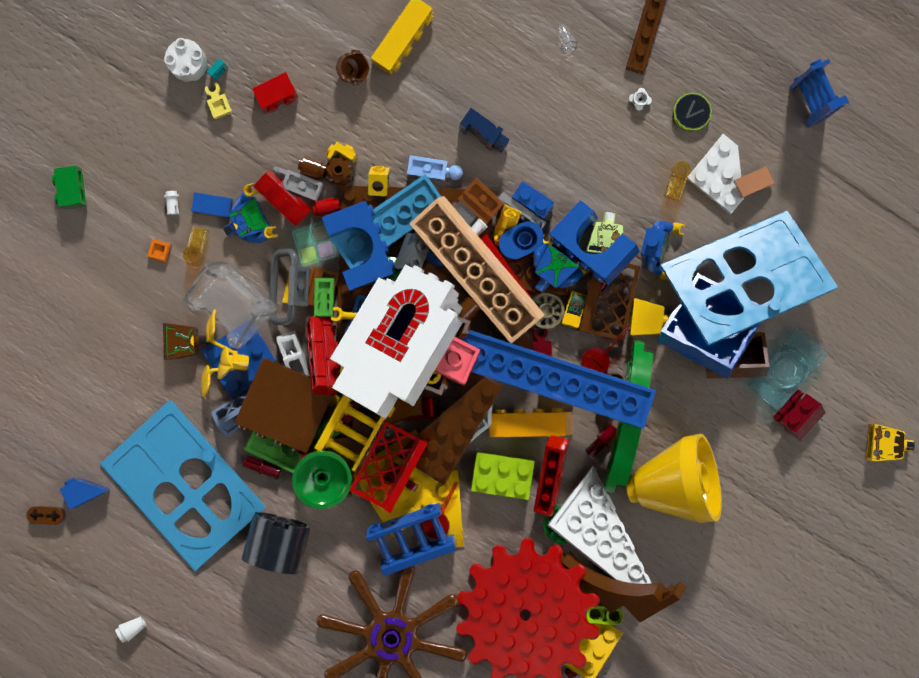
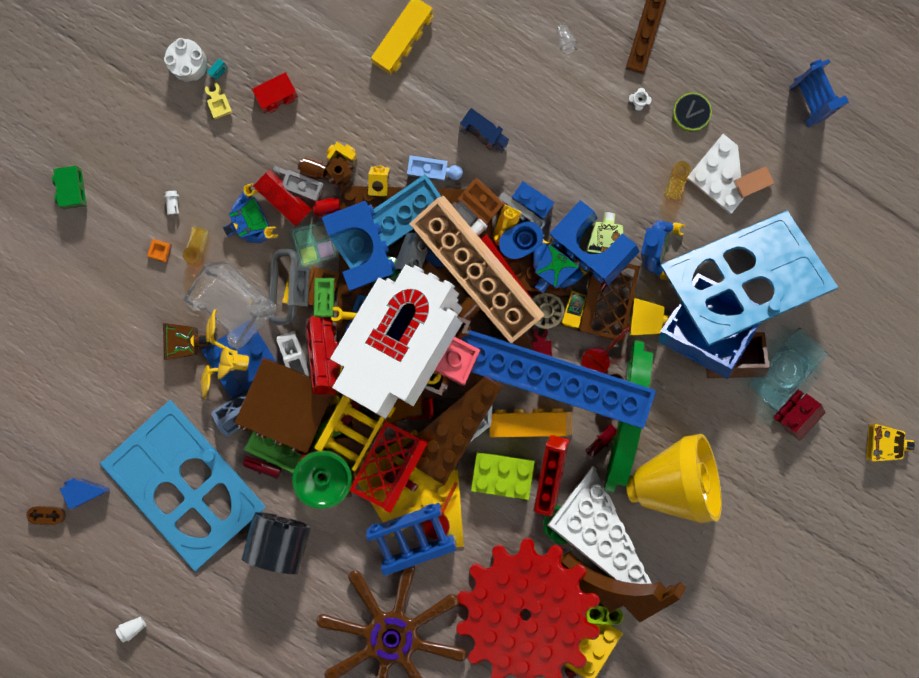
(211, 205): blue tile -> none
(352, 67): reddish brown cap -> none

